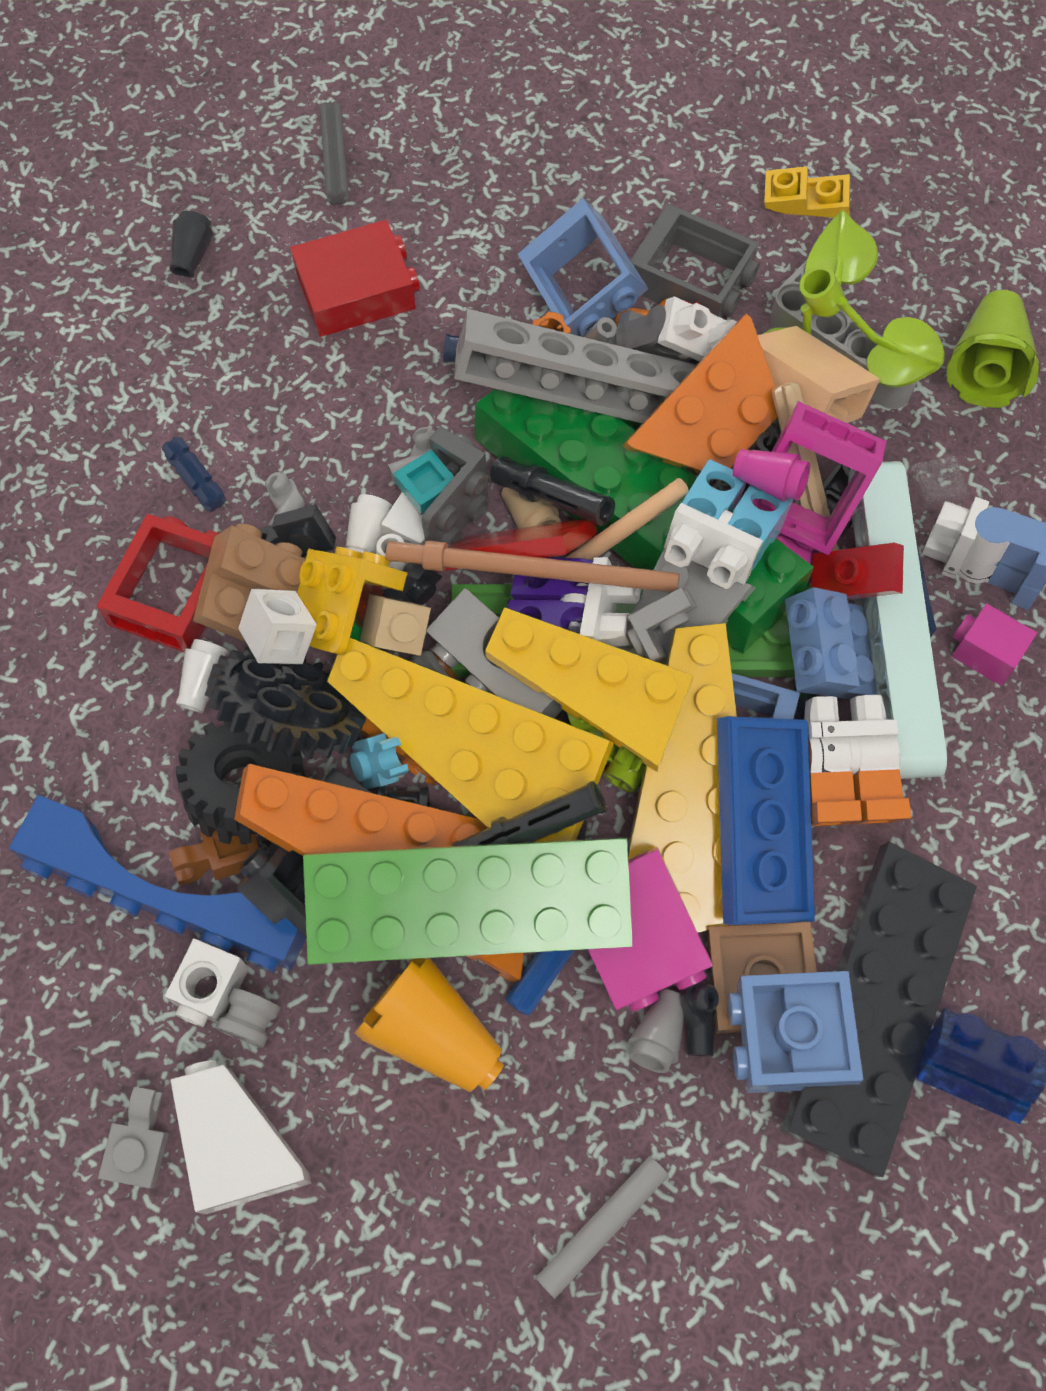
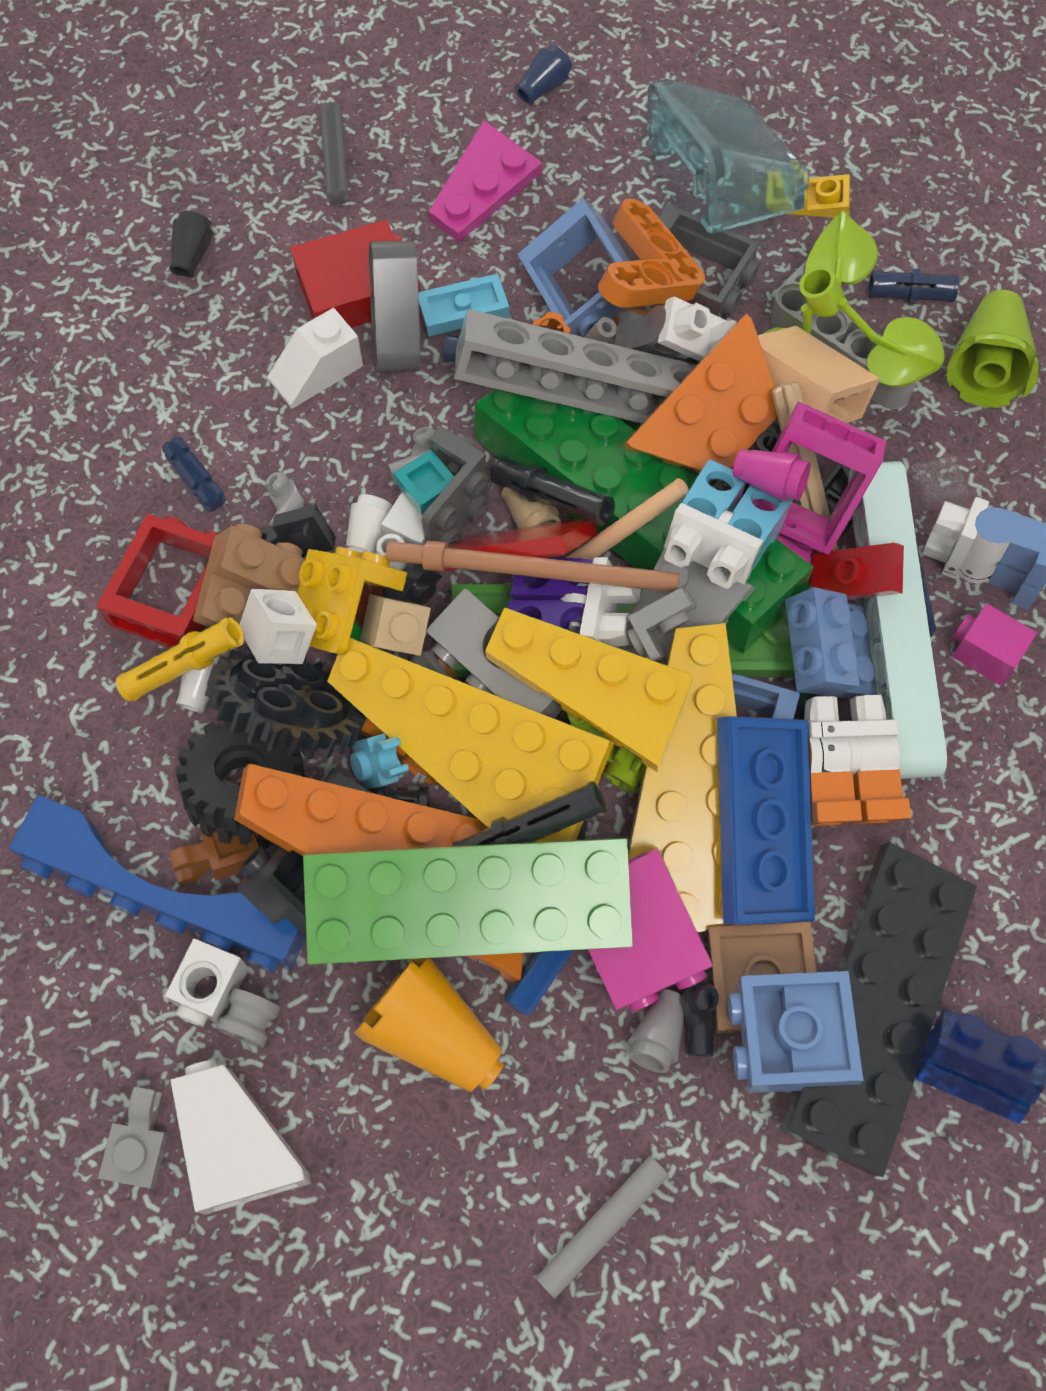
(194, 652): none -> yellow pin
(316, 358): none -> white slope
(394, 306): none -> beam
(446, 306): none -> medium azure plate
(482, 182): none -> dark pink wing
(545, 73): none -> dark blue cone
(663, 265): none -> orange beam
(730, 152): none -> clear light blue windscreen
(941, 286): none -> dark blue pin

